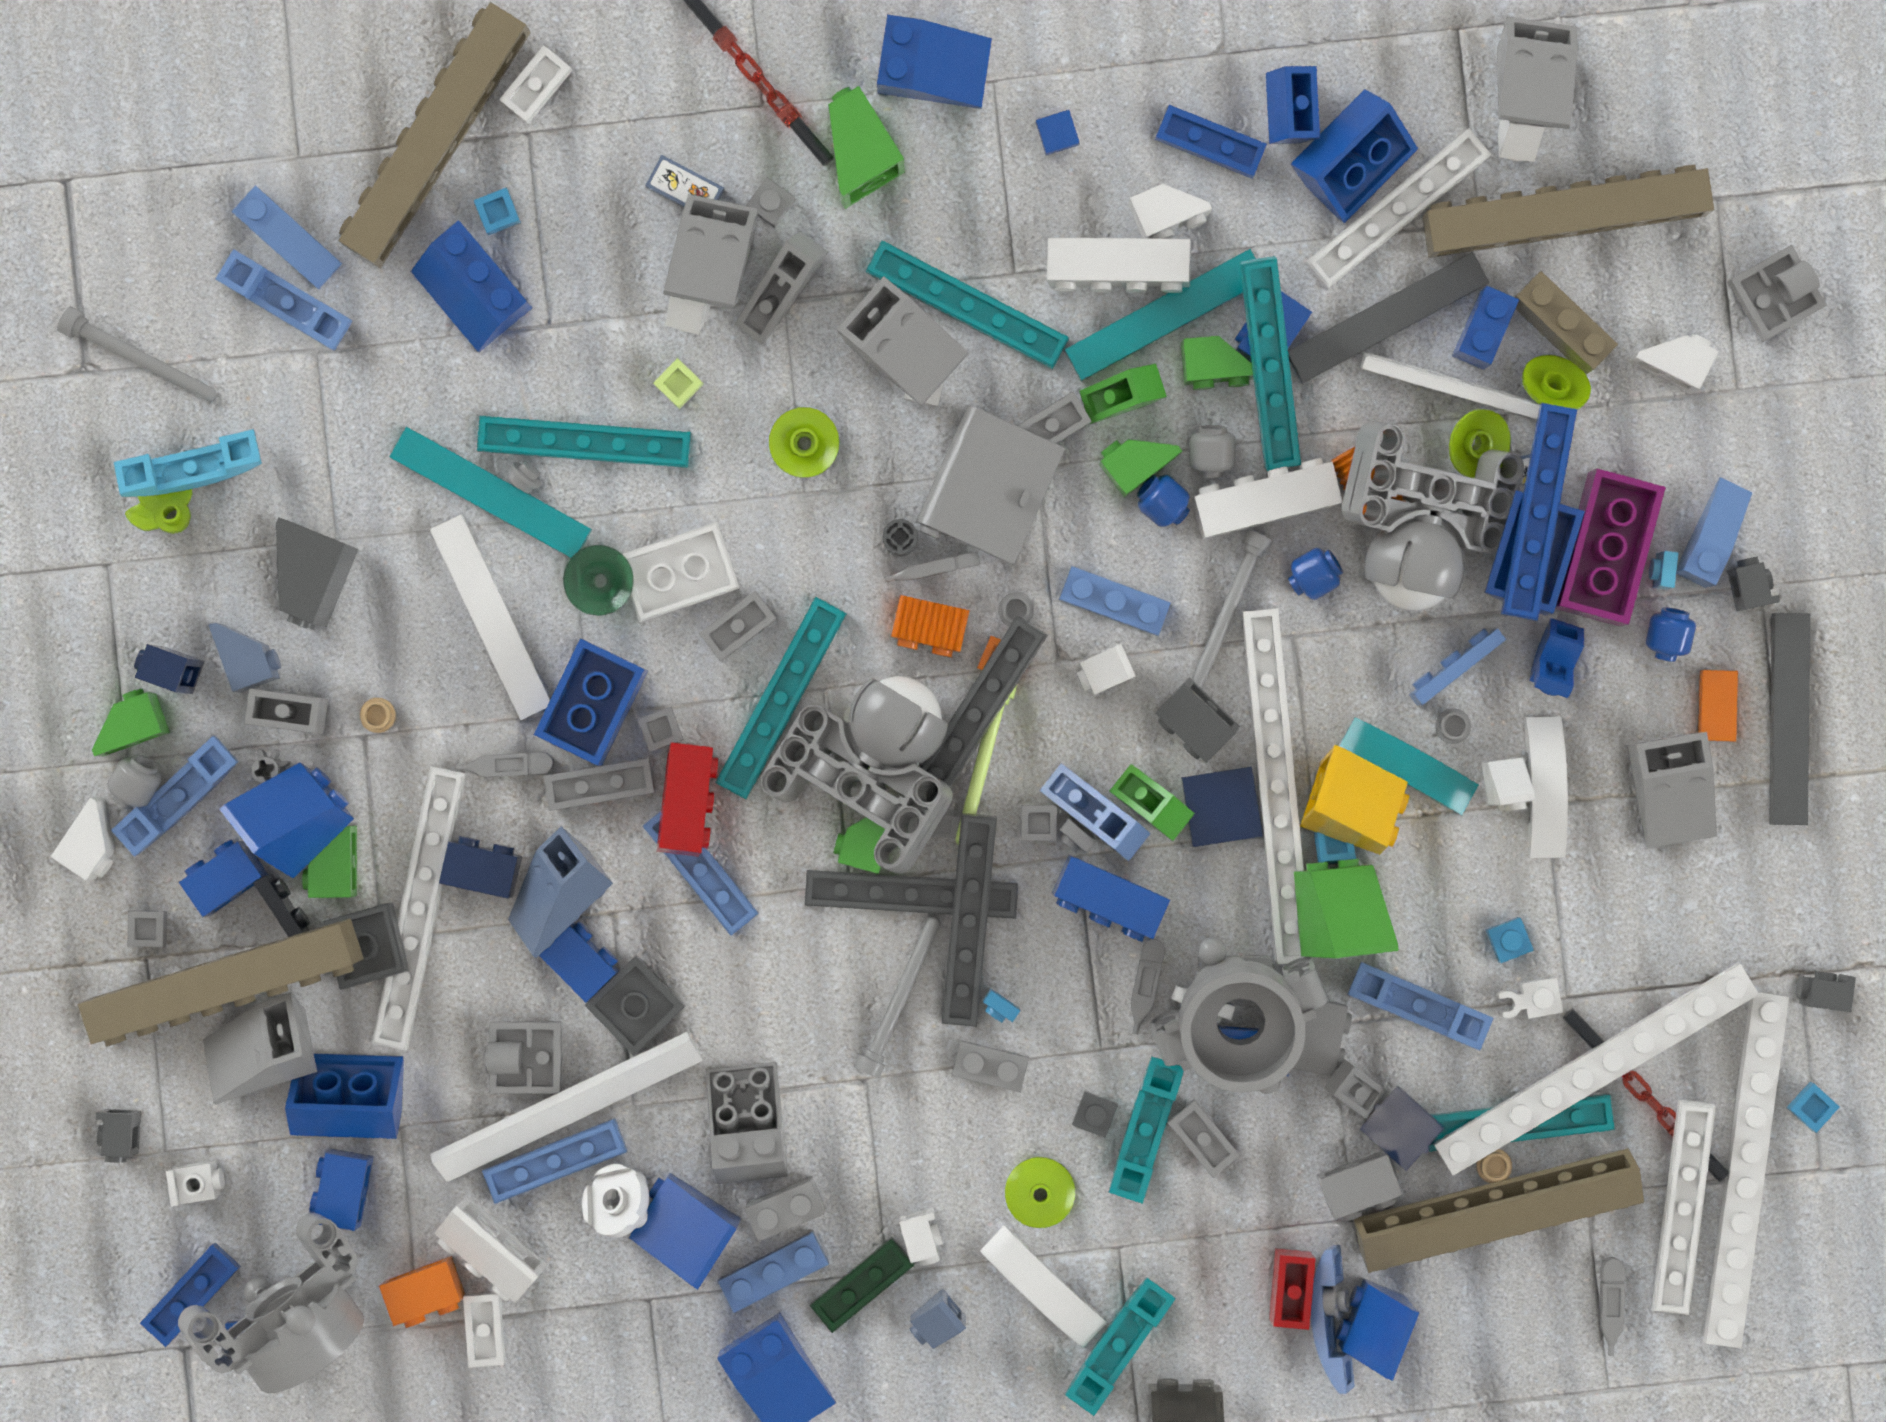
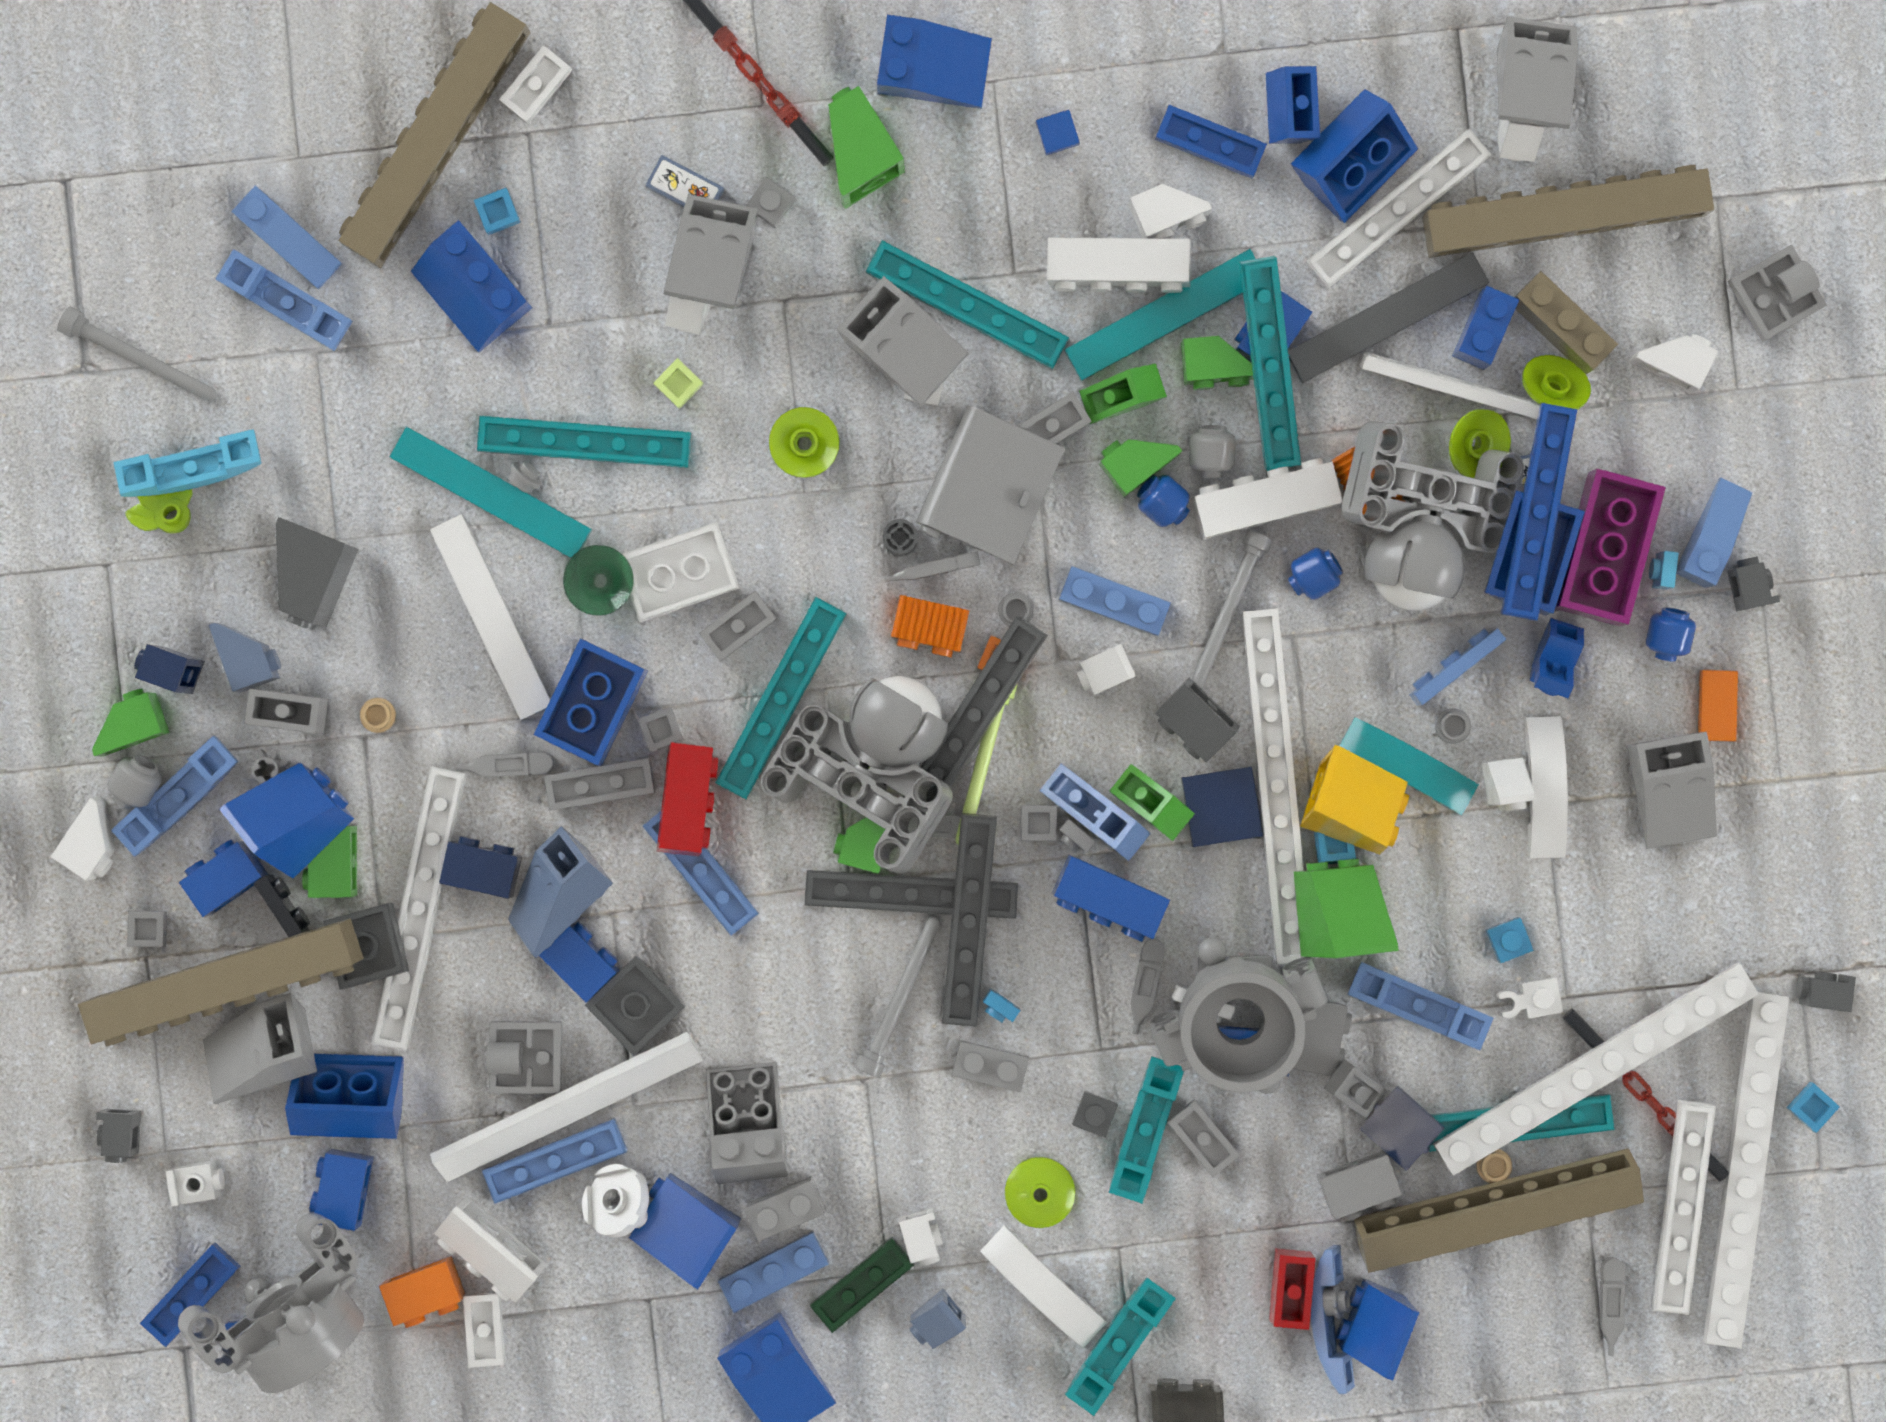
(781, 286): light grey slope -> none
(1789, 719): dark grey tile -> none

